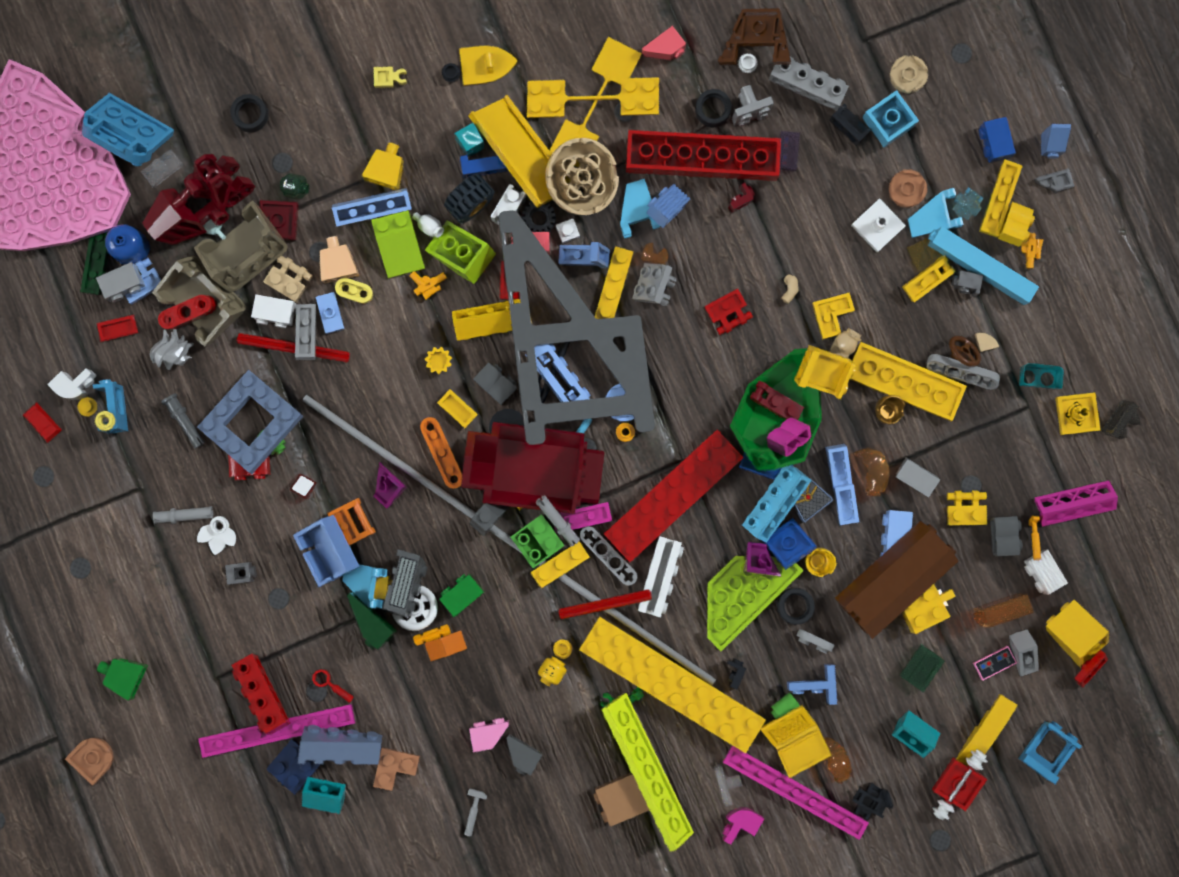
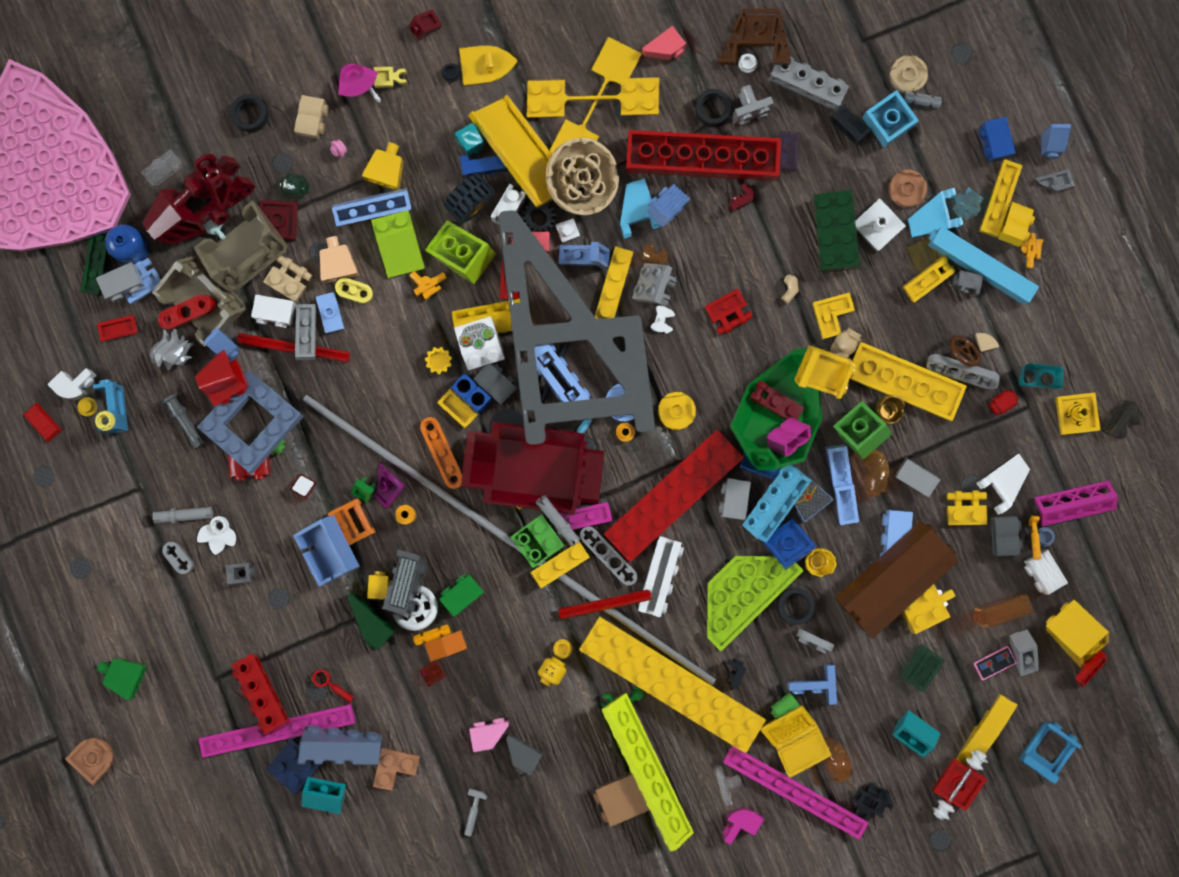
(124, 130): dark azure plate -> none
(174, 561): none -> light grey beam
(219, 341): none -> medium blue slope
(222, 379): none -> red piece
(310, 117): none -> tan brick
(338, 148): none -> bright pink plate
(357, 80): none -> dark pink hat
(362, 490): none -> green tile
(362, 583): medium azure flag -> none
(411, 514): none -> light orange brick
(424, 24): none -> dark red bracket
(428, 225): white plant -> none
(432, 673): none -> clear red plate
(478, 409): none -> blue piece
(479, 343): none -> white slope
(487, 517): dark grey slope -> none
(662, 314): none -> white piece
(676, 411): none -> yellow tile
(735, 499): none -> light grey brick
(759, 560): magenta slope -> none
(836, 231): none -> dark green brick
(862, 430): none -> bright green brick
(922, 99): none -> light grey axle
(1003, 402): none -> red brick
(1006, 481): none -> white flag
(1046, 536): none -> sand blue plate

